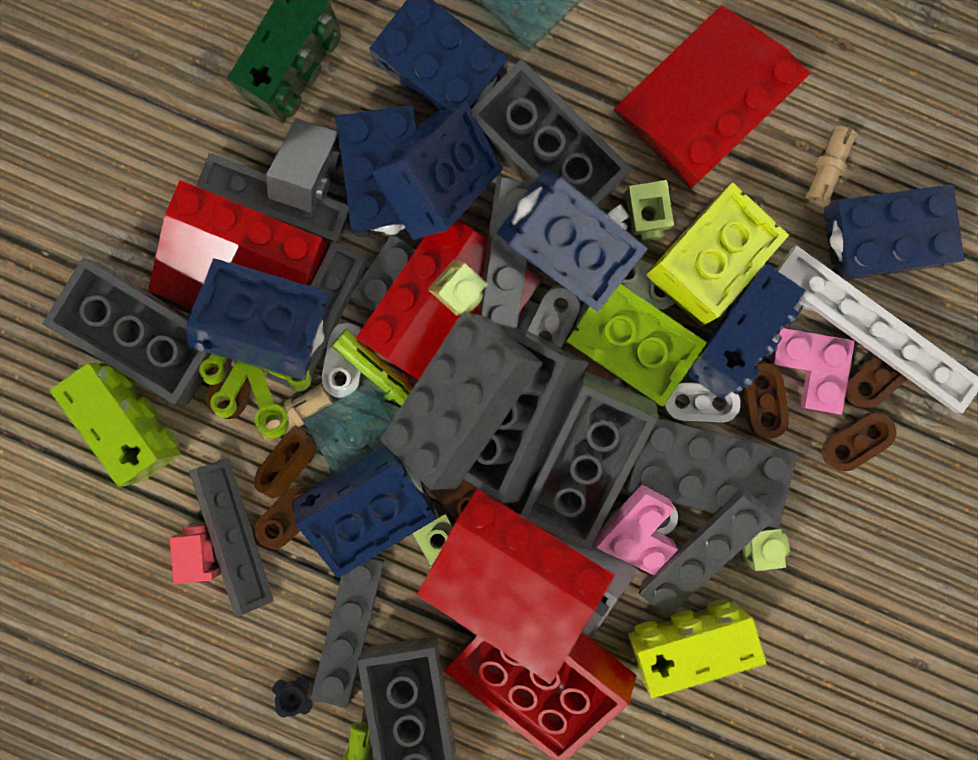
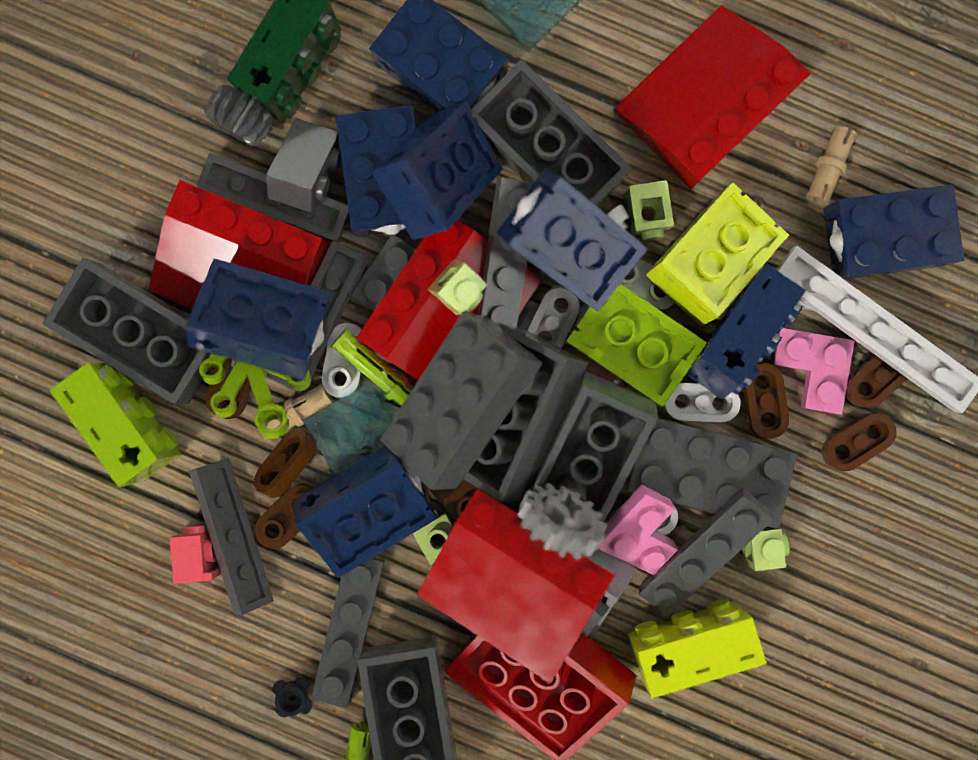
(239, 115): none -> dark grey gear
(562, 520): none -> light grey gear

